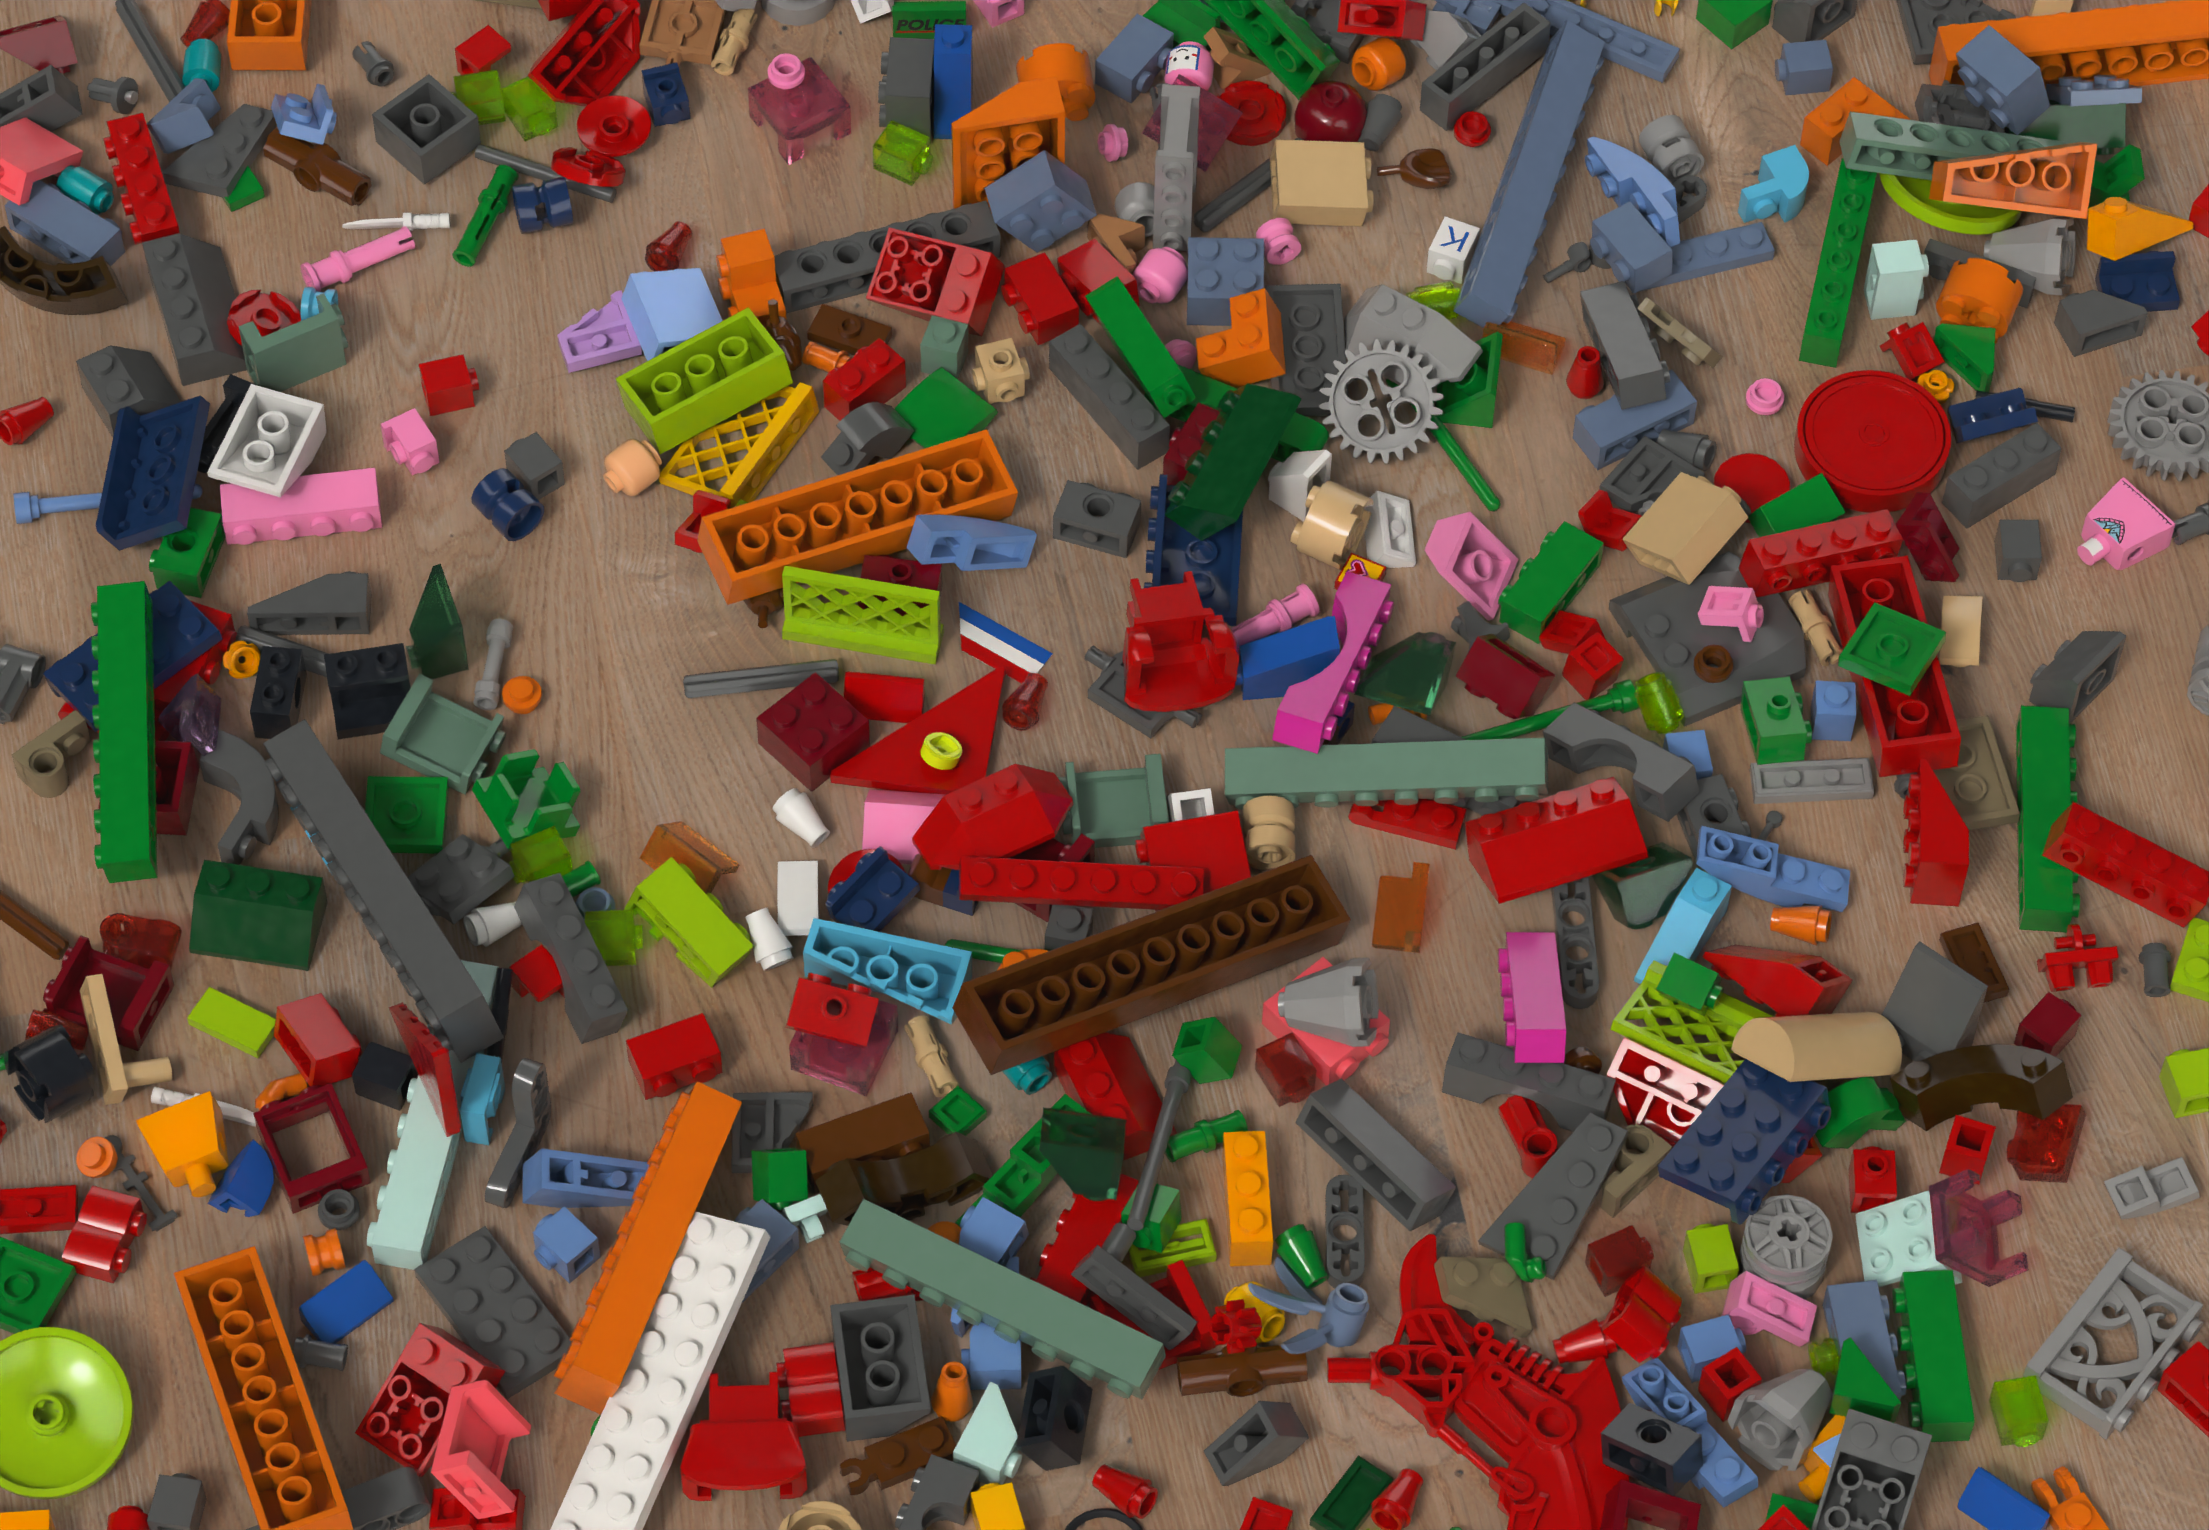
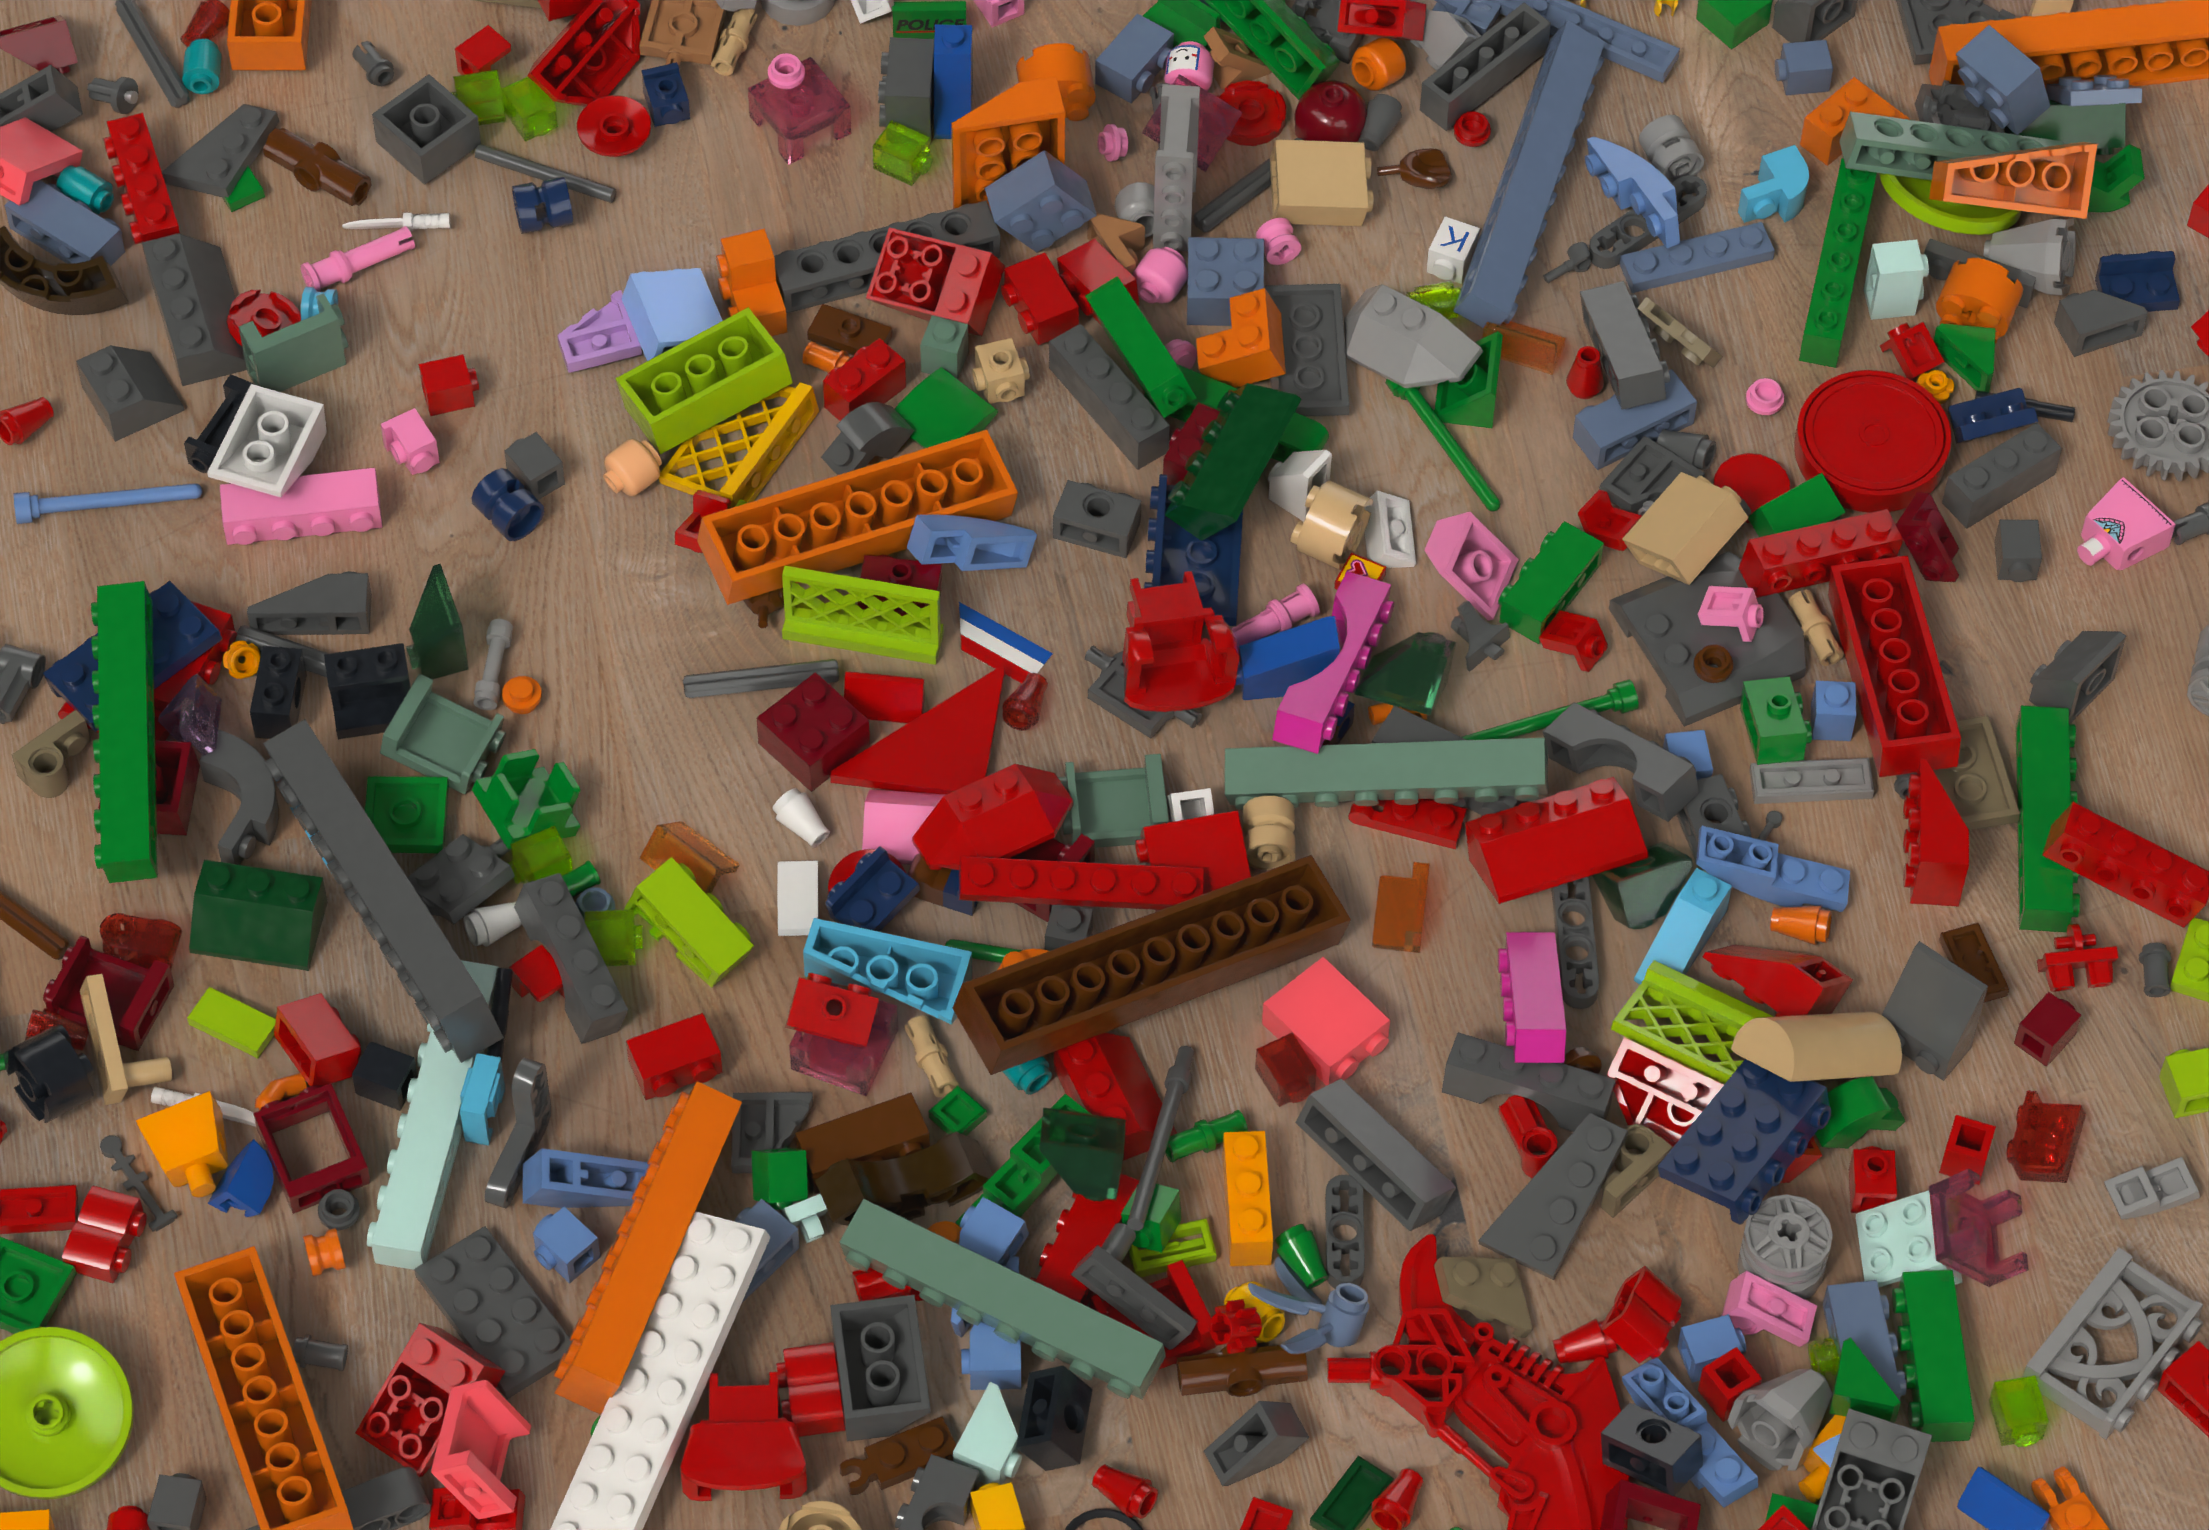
(96, 1157): orange plate -> none
(151, 472): dark blue bracket -> none
(185, 117): sand blue slope -> none
(189, 568): green brick -> none
(303, 119): medium blue bracket -> none
(345, 1304): blue slope -> none
(432, 1065): red tile -> none
(491, 204): green pin -> none
(588, 168): red tile -> none
(668, 248): clear red cone -> none
(769, 942): white cone -> none
(785, 336): reddish brown piece -> none
(941, 751): neon yellow tile -> none
(952, 1393): orange cone -> none
(1207, 1050): green brick -> none
(1334, 1003): light grey cone -> none
(1349, 413): light grey gear -> none
(1504, 676): dark red brick -> none
(1518, 1258): green arm -> none
(1592, 666): red panel -> none
(1617, 1258): clear red brick -> none
(1631, 247): sand blue brick -> none
(1658, 703): clear neon green brick -> none
(1690, 985): green brick -> none
(1710, 1257): lime brick -> none
(1892, 649): green plate -> none
(1963, 630): tan slope -> none
(1980, 1074): dark brown brick -> none
(2126, 227): light orange slope -> none

